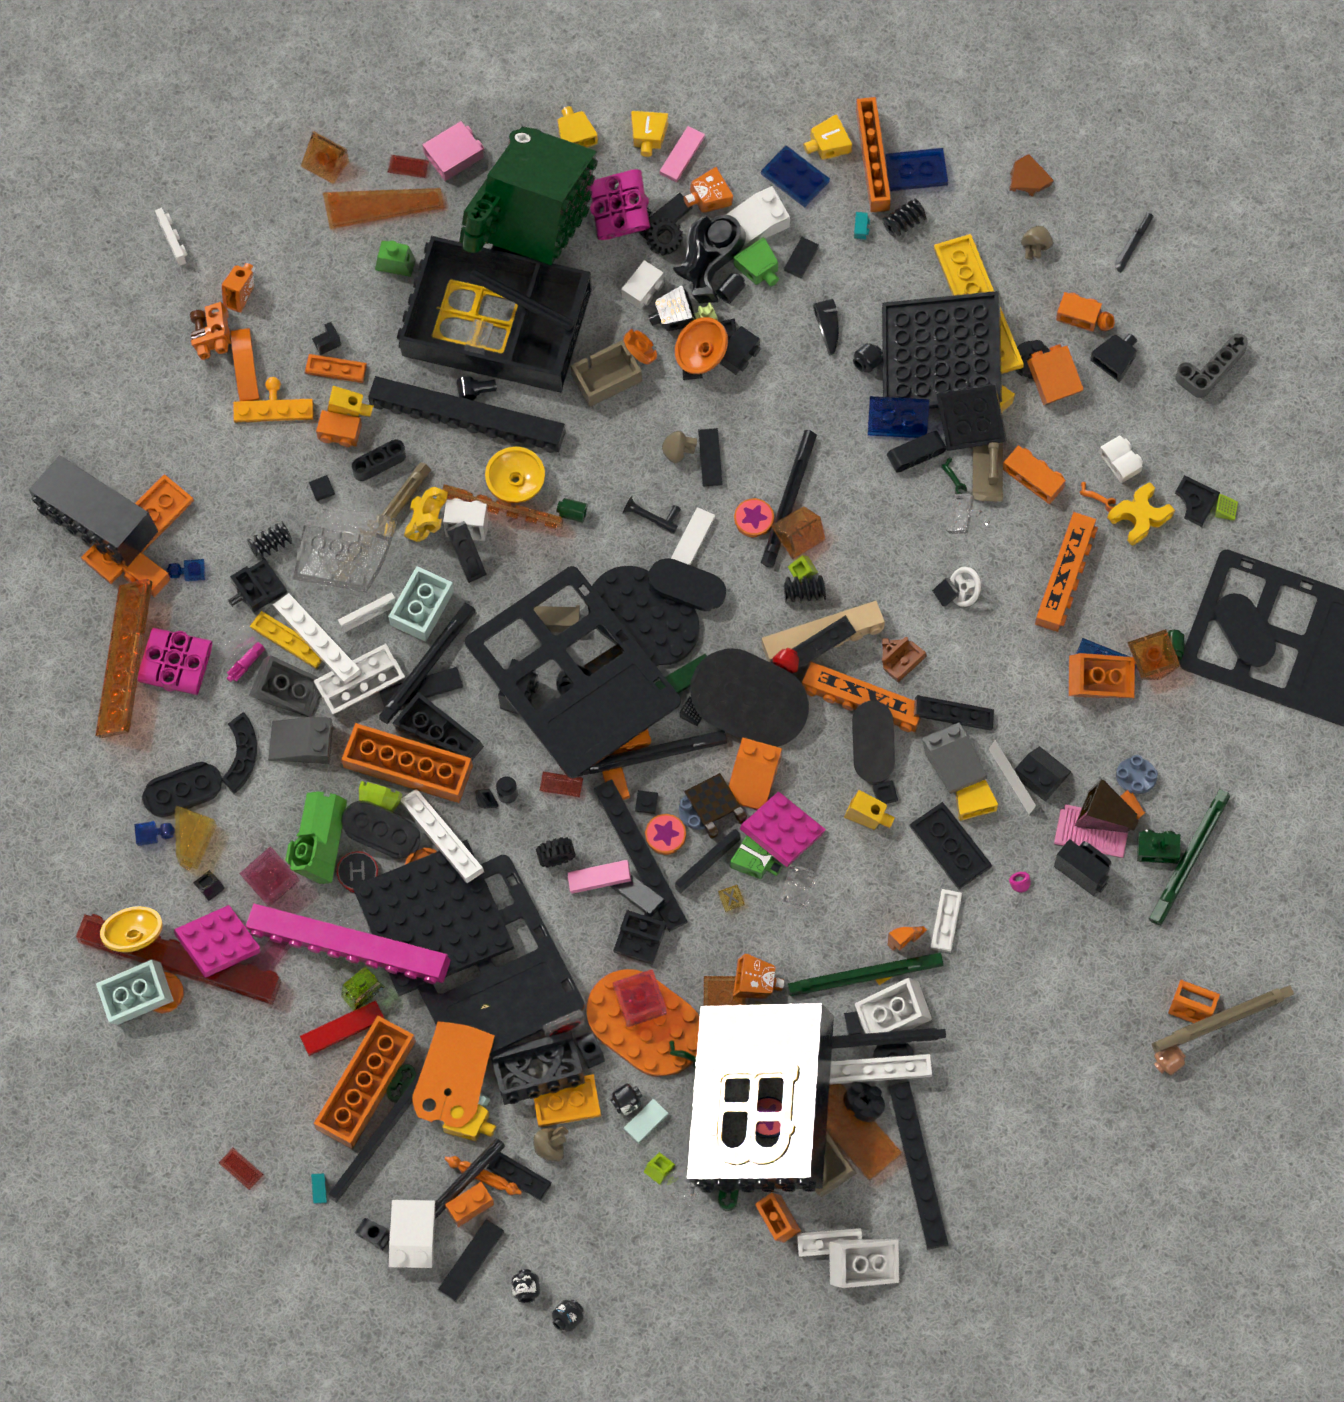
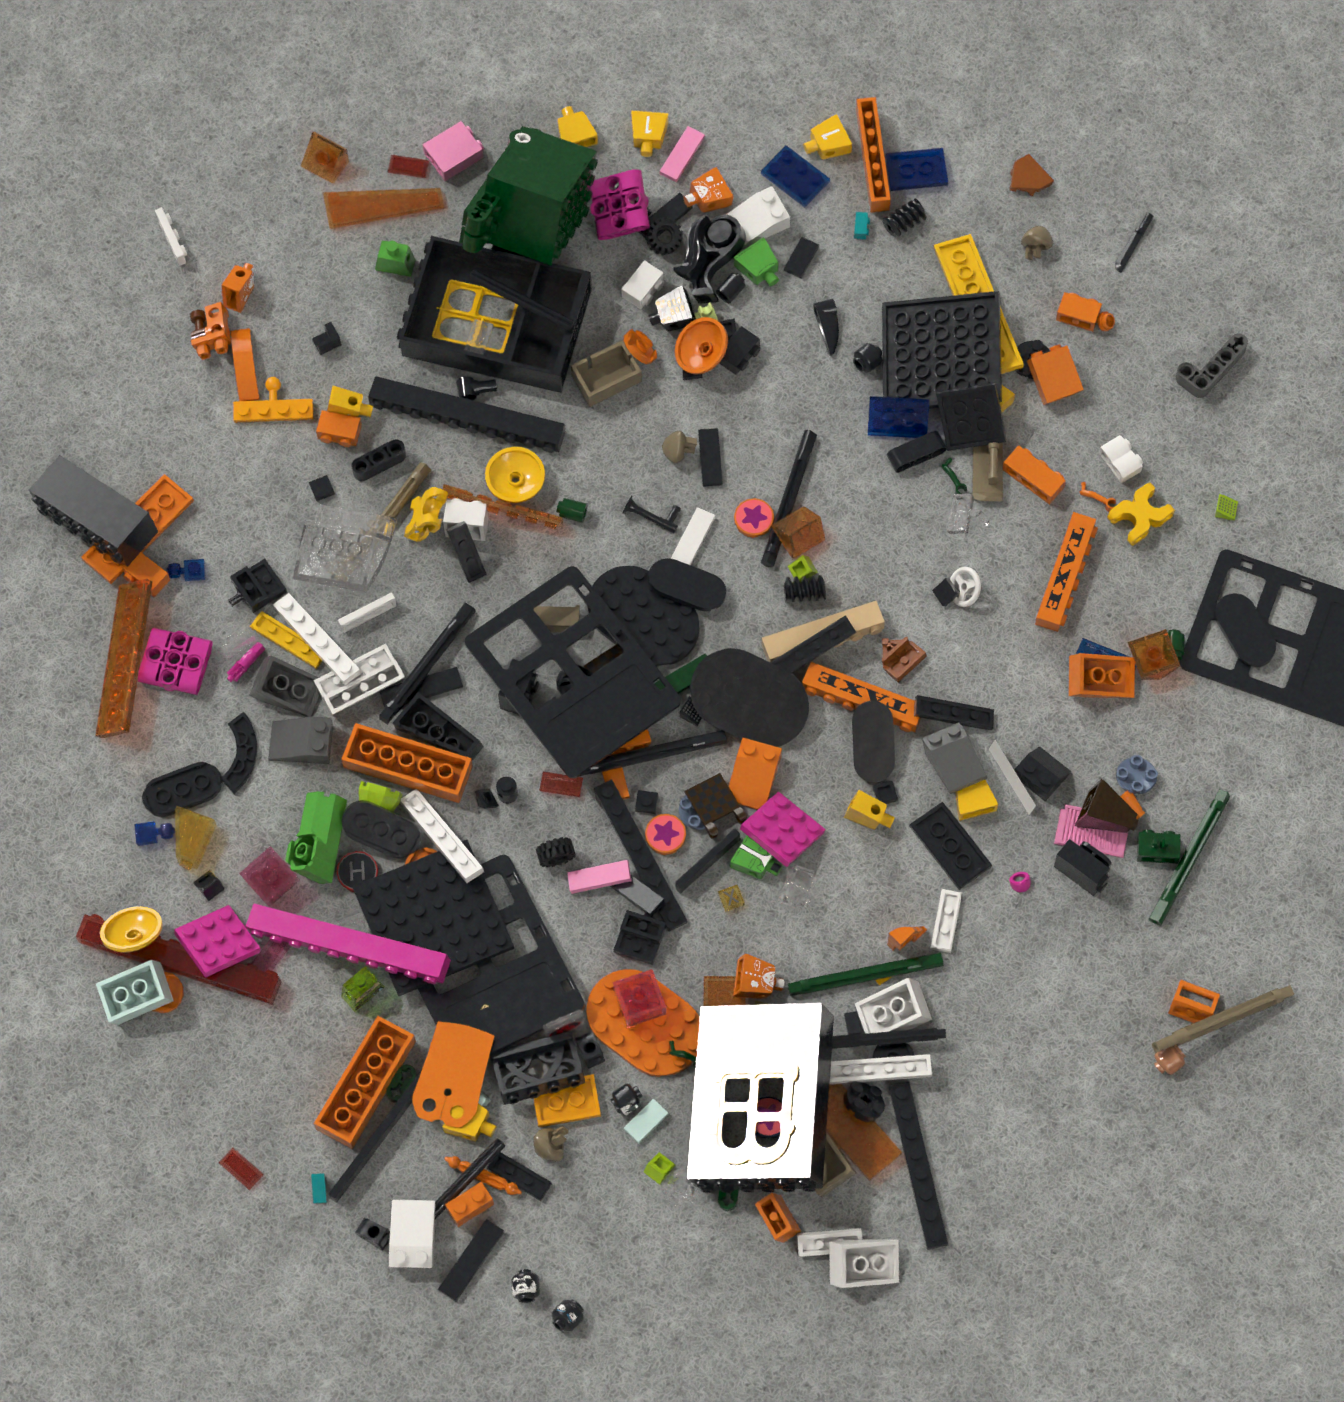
(270, 540): black piece -> none
(336, 368): orange tile -> none
(341, 1028): red tile -> none
(421, 603): light aqua brick -> none
(787, 660): red cone -> none
(1115, 355): black torso -> none
(1197, 499): black tile -> none

